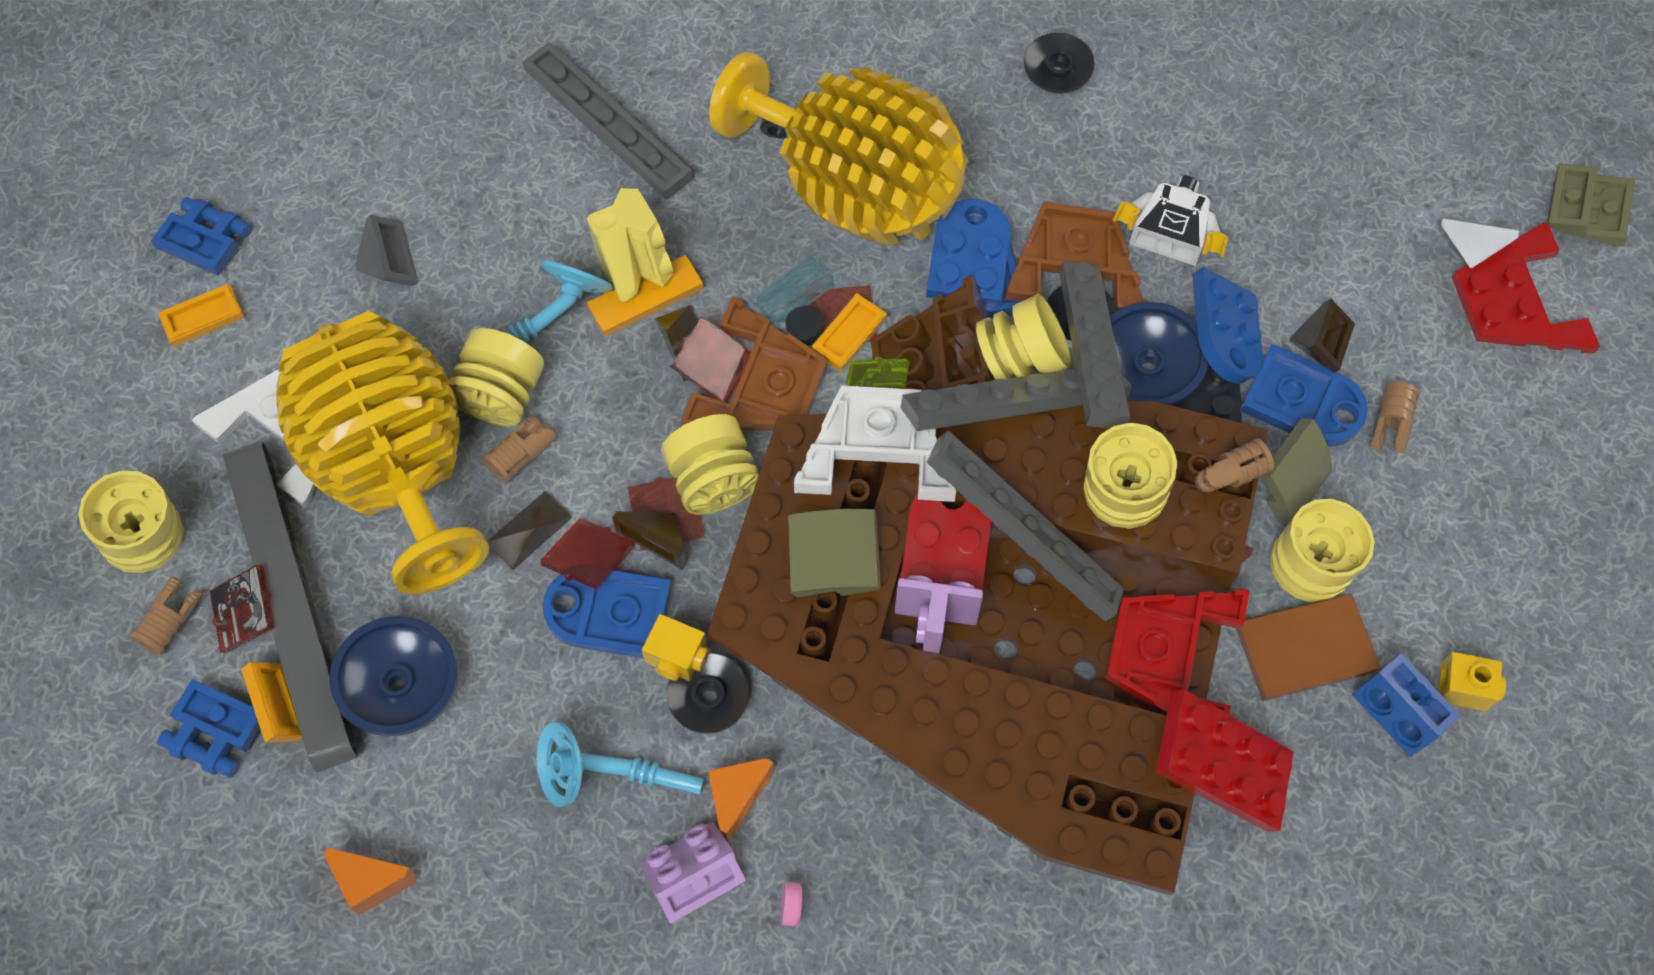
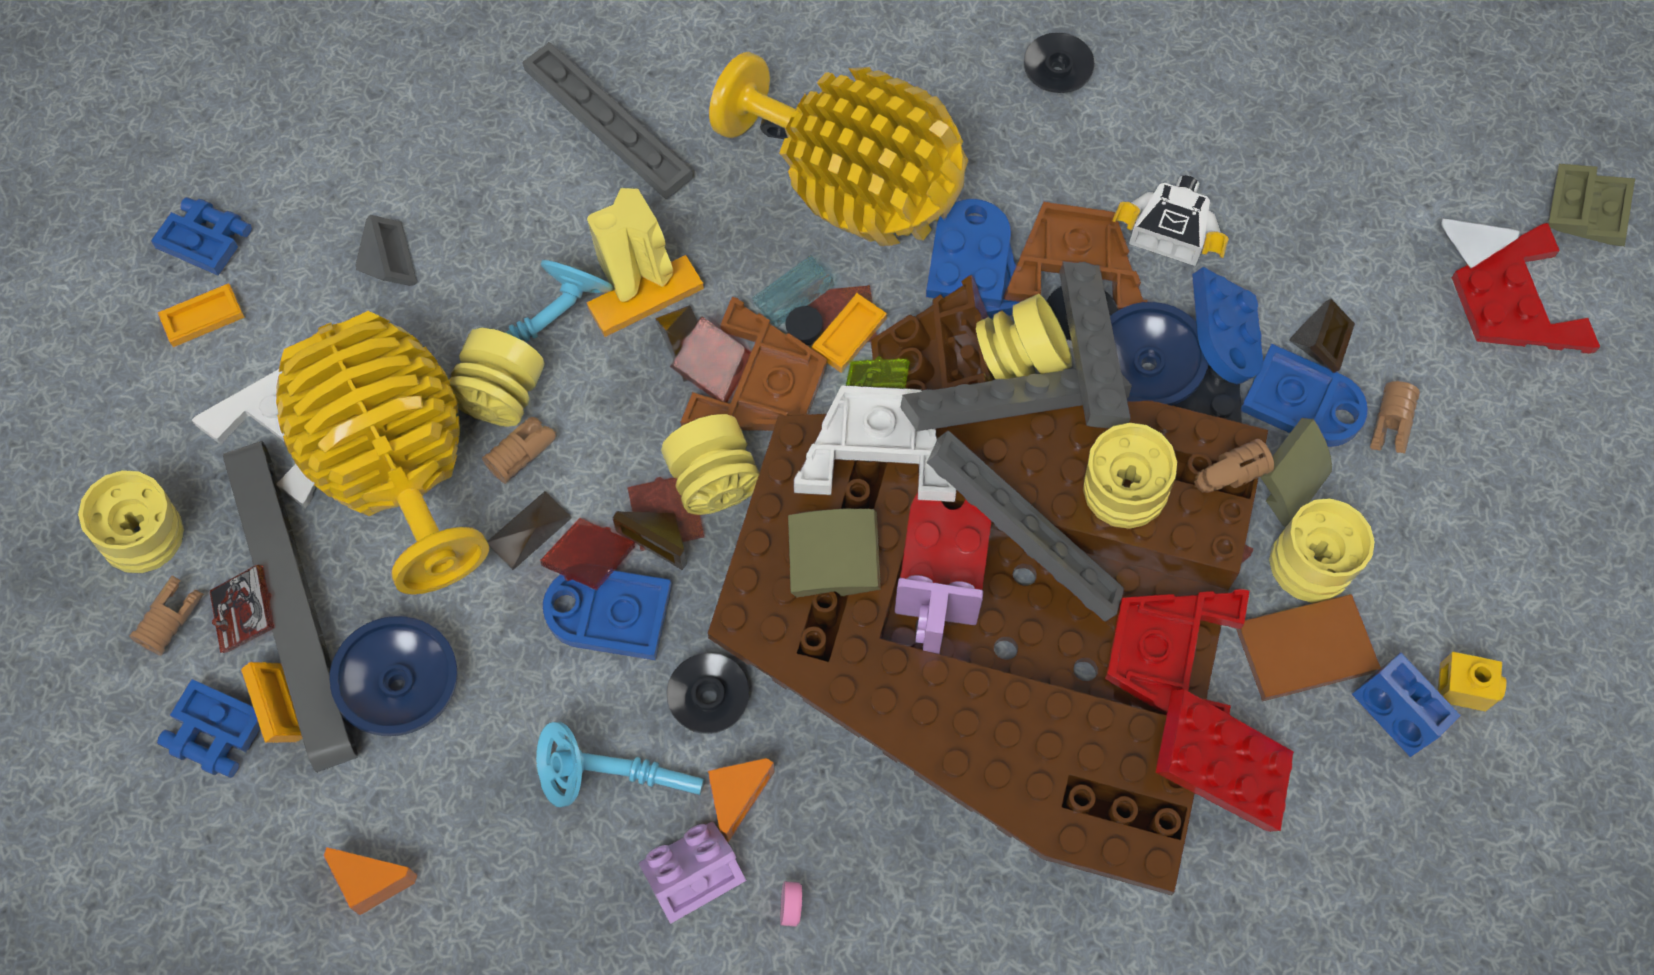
(675, 649): yellow brick -> none

